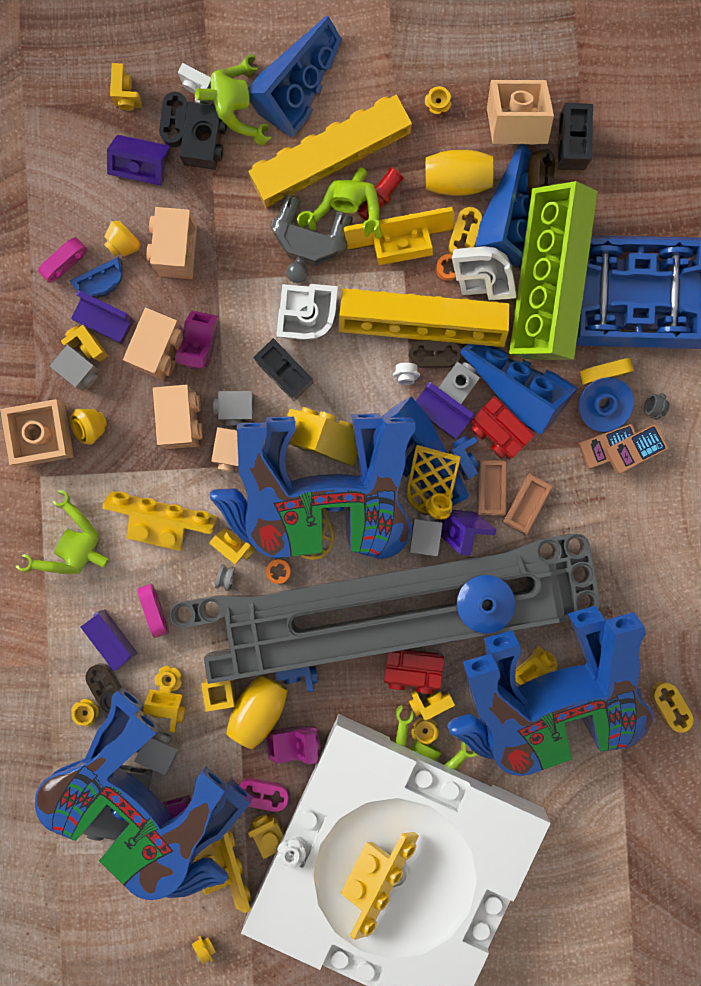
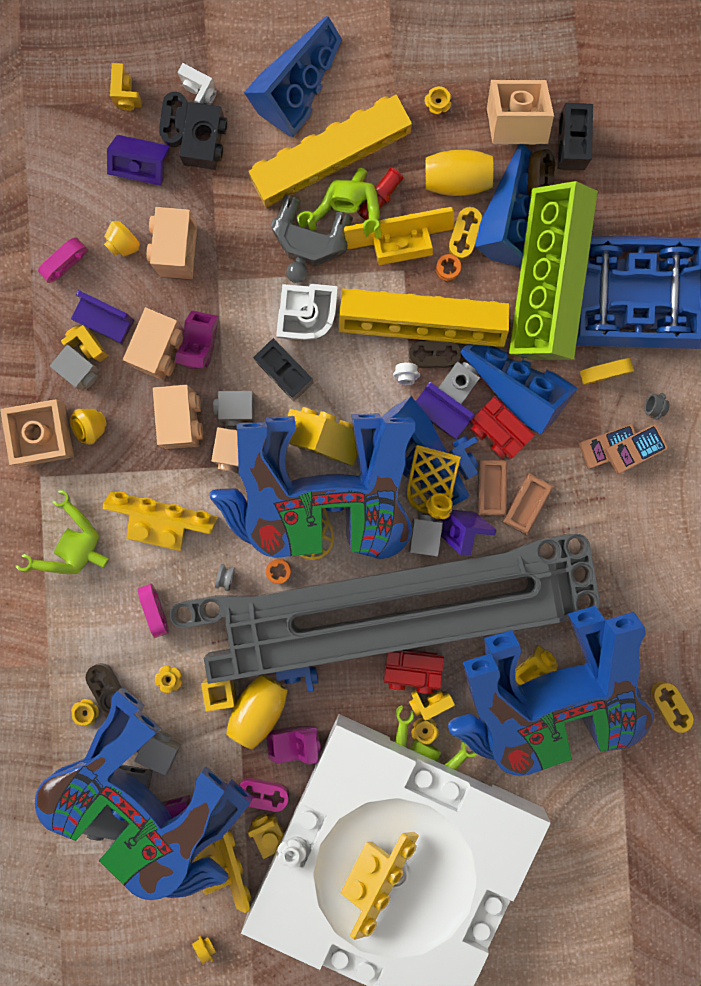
(100, 280): blue tile -> none
(108, 639): dark purple panel -> none
(165, 705): yellow bracket -> none
(231, 546): yellow bracket -> none
(233, 95): lime piece -> none
(471, 599): blue dish -> none
(484, 271): white brick -> none
(614, 412): blue dish -> none

